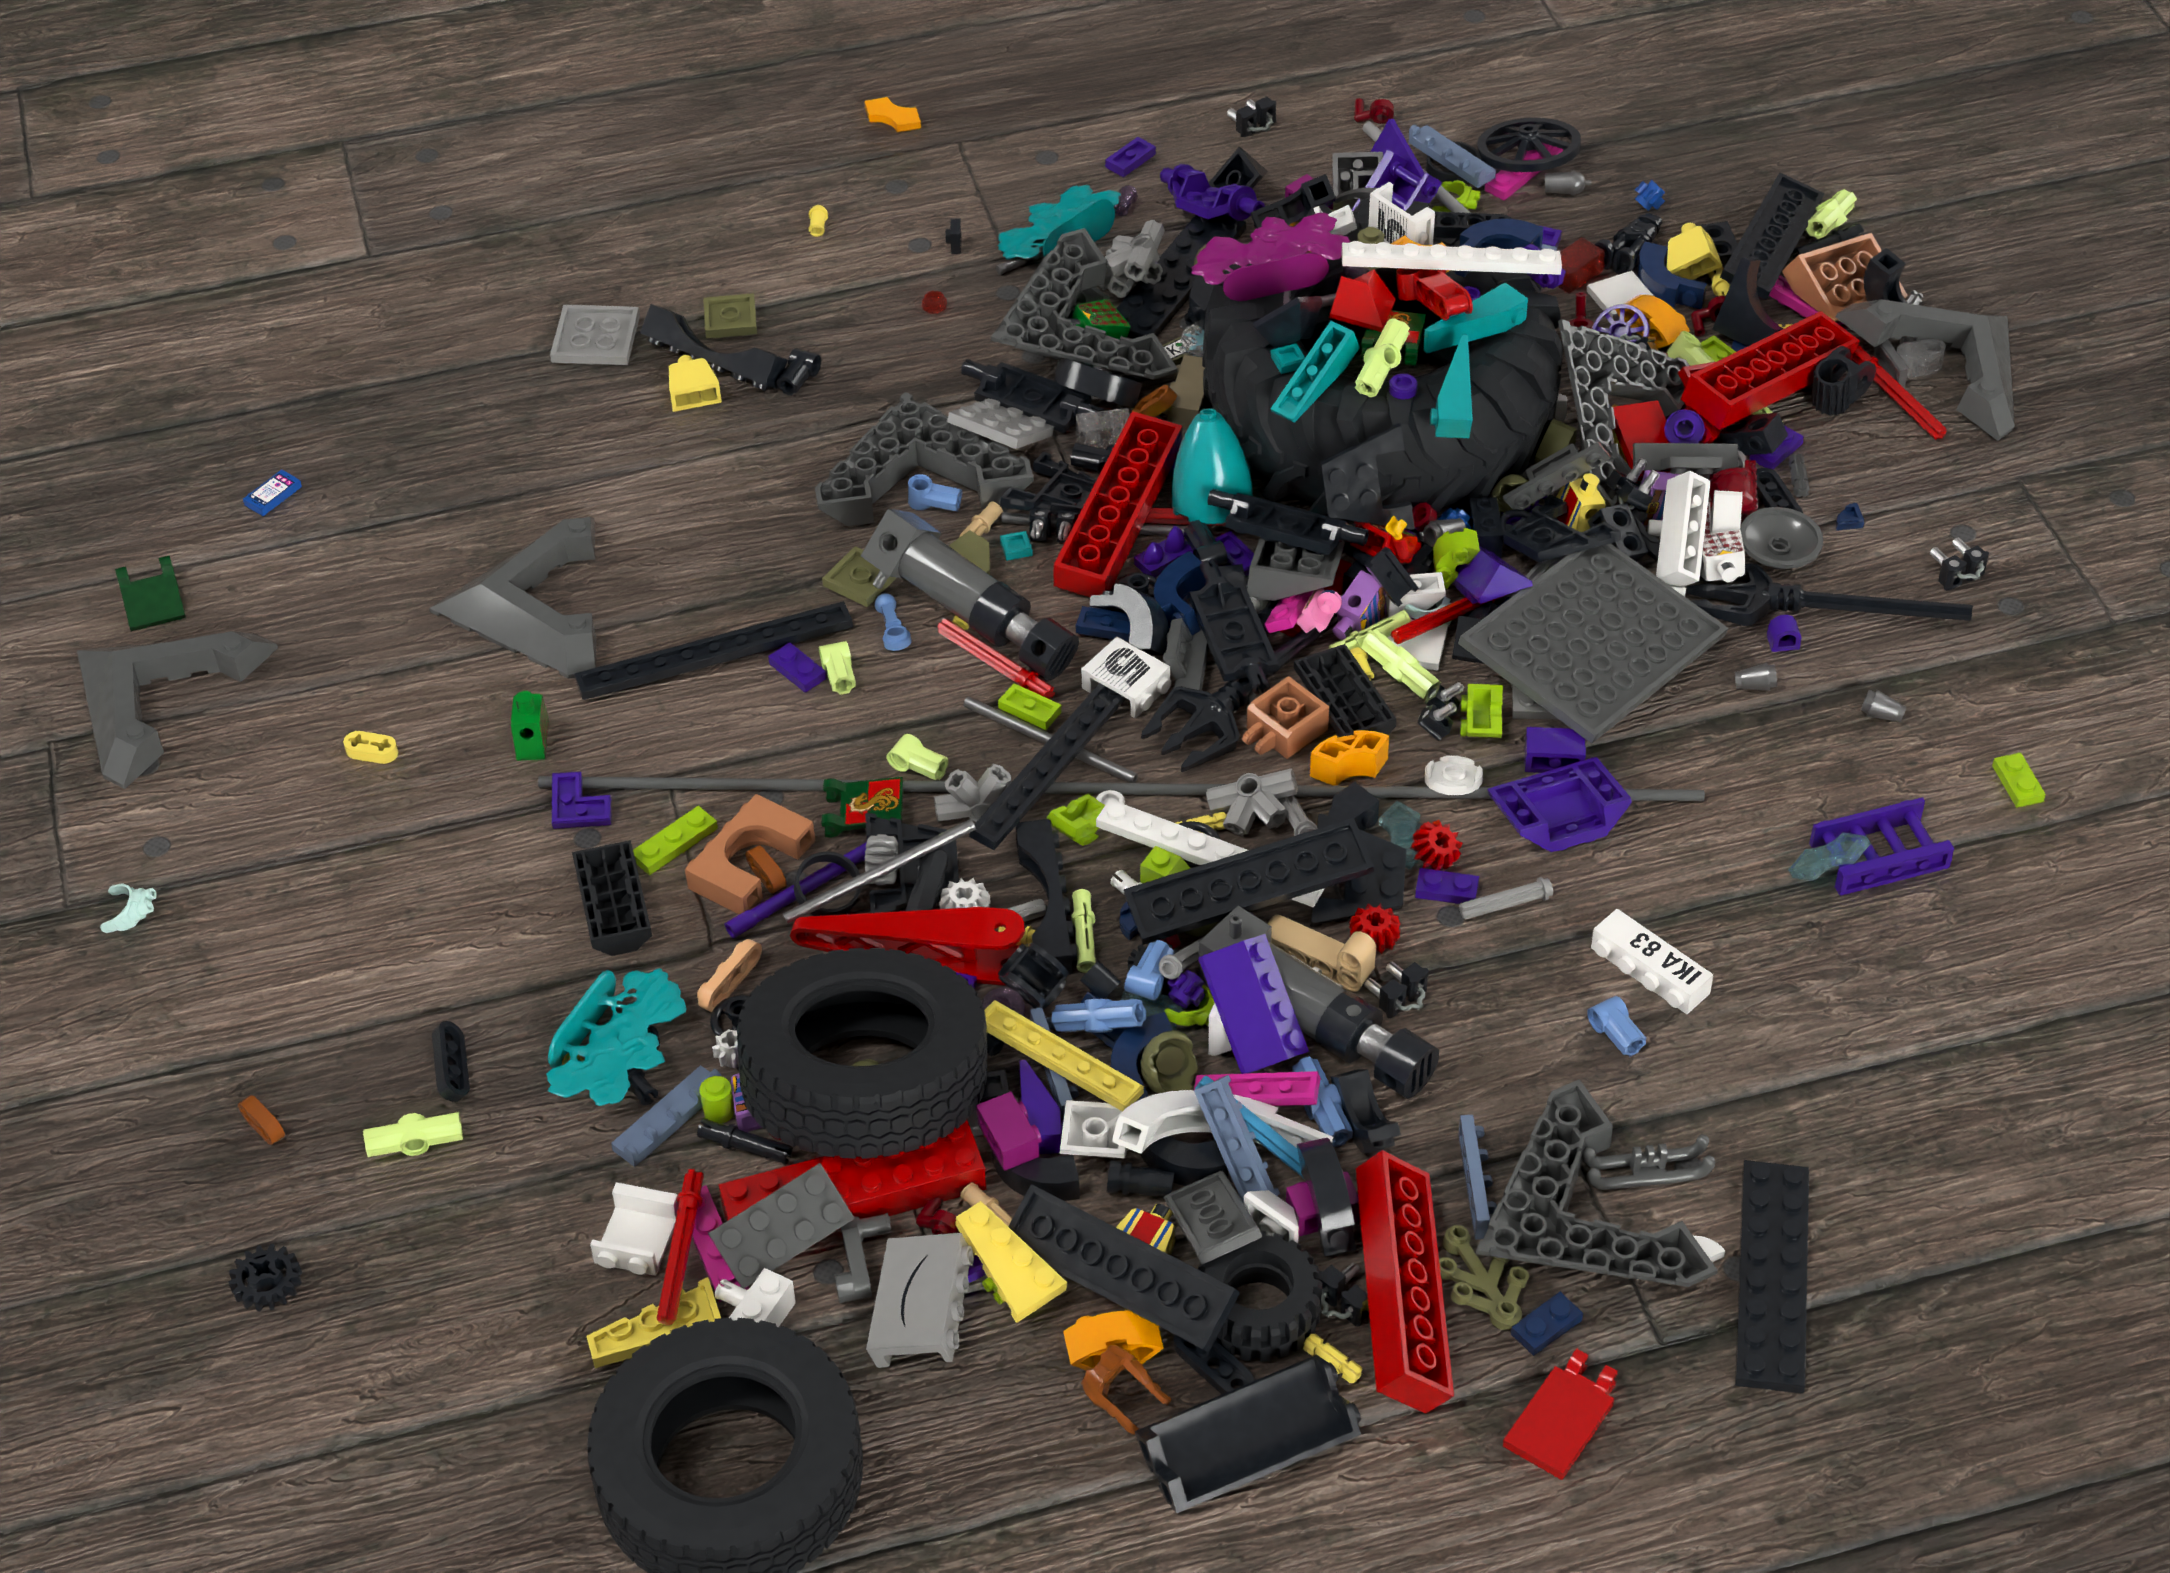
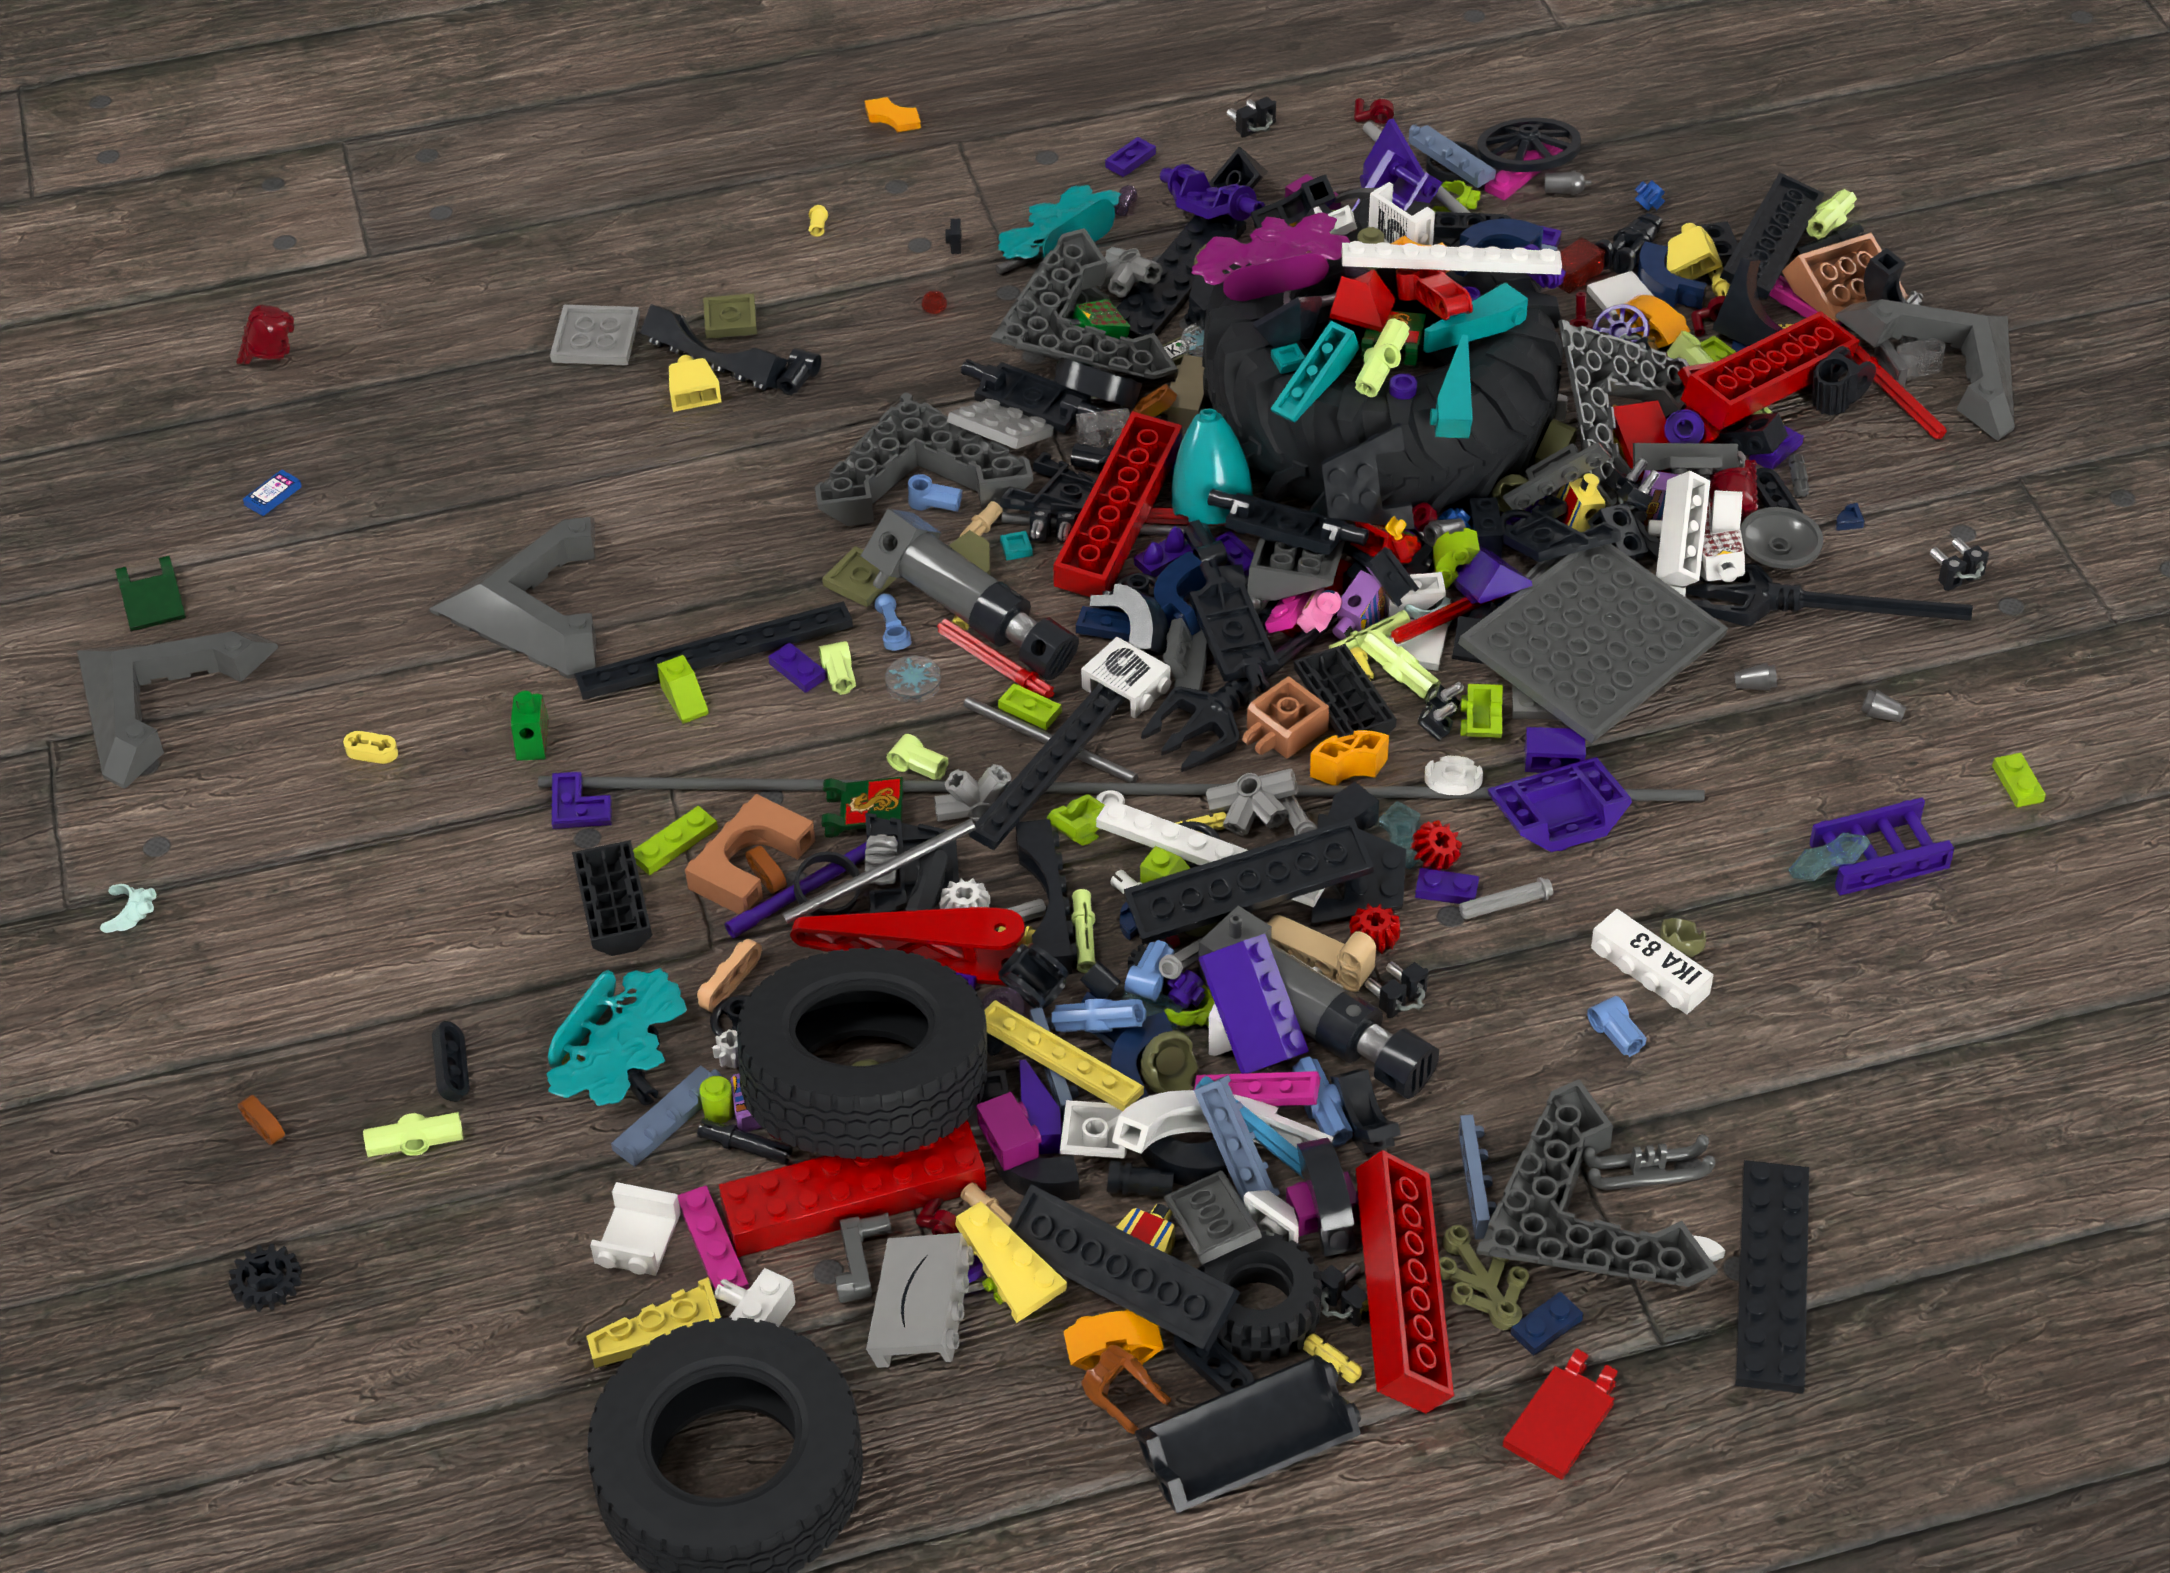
(266, 334): none -> dark red helmet
(682, 689): none -> lime slope
(689, 1201): red axle -> none
(781, 1225): dark grey plate -> none
(913, 678): none -> clear tile
(1136, 253): light grey piece -> none
(1353, 172): flat silver brick -> none
(1683, 936): none -> olive hair
(1783, 634): dark purple plate -> none

